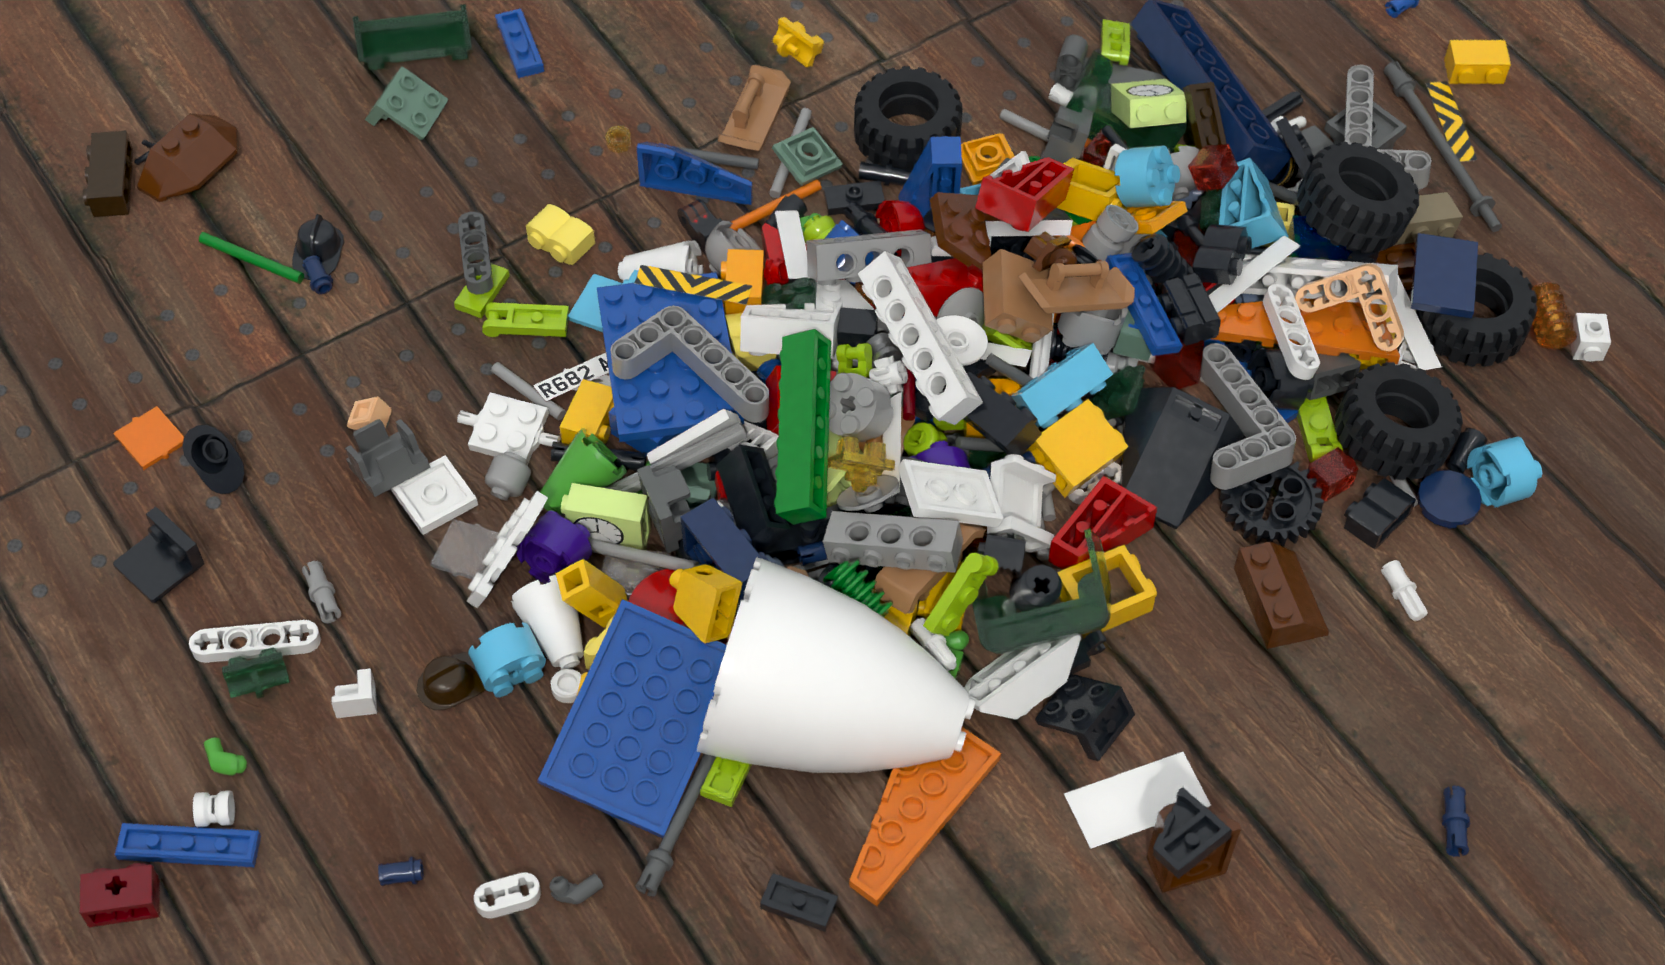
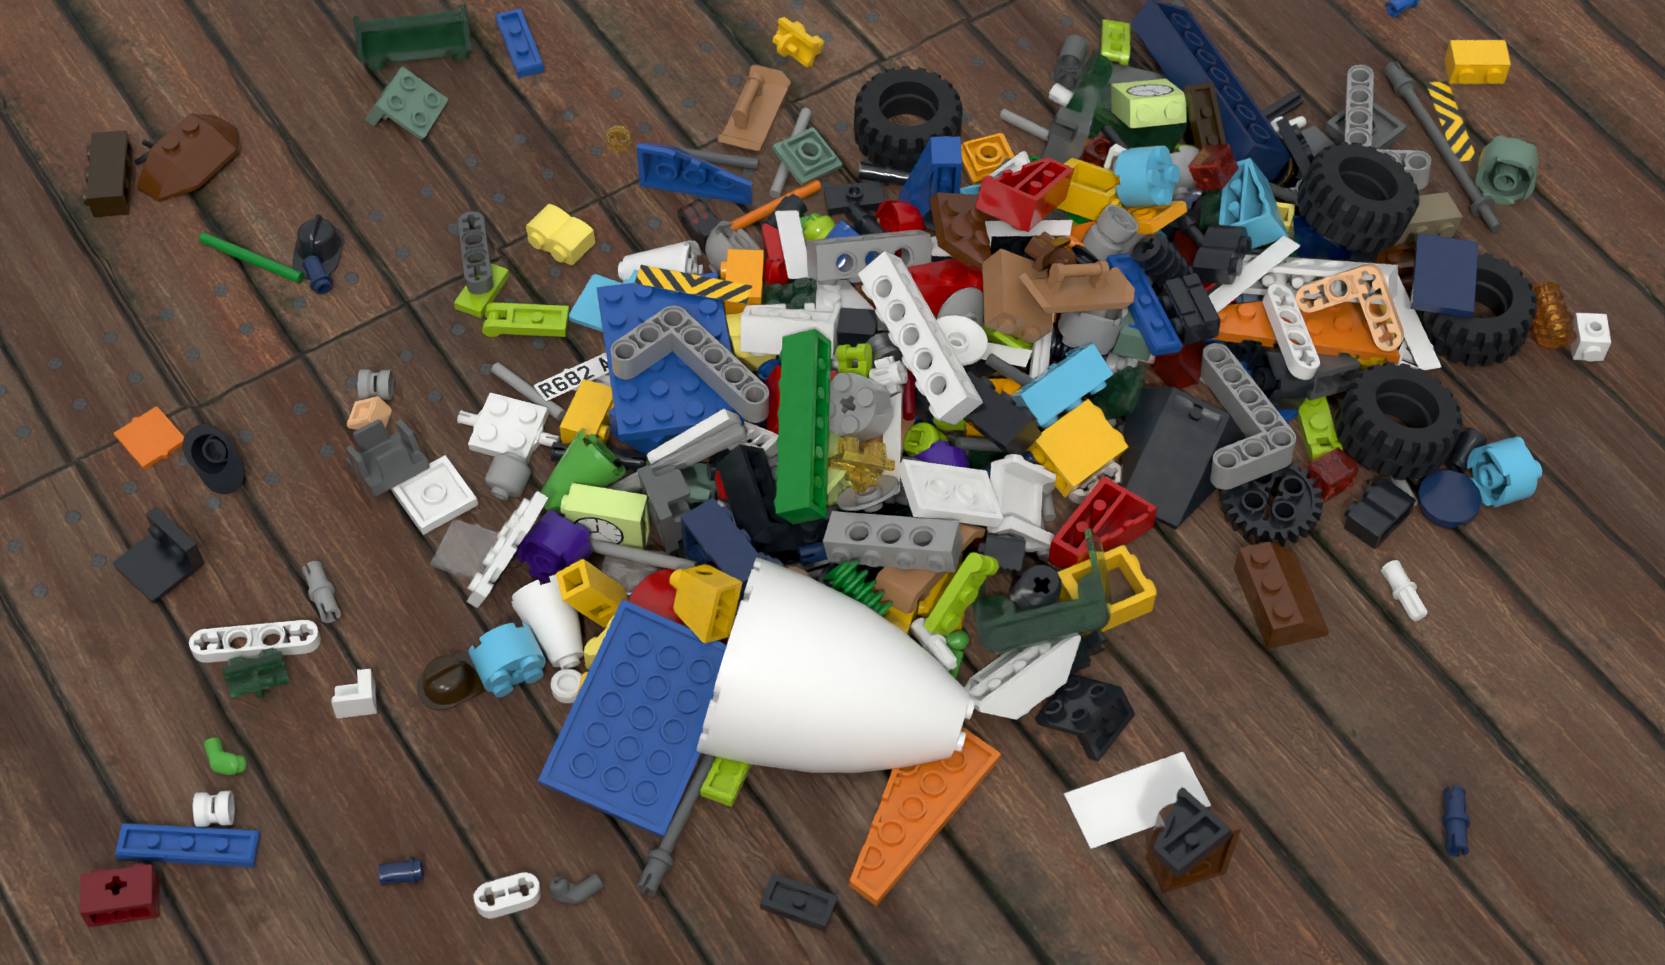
(375, 384): none -> light grey wheel
(1507, 170): none -> sand green brick

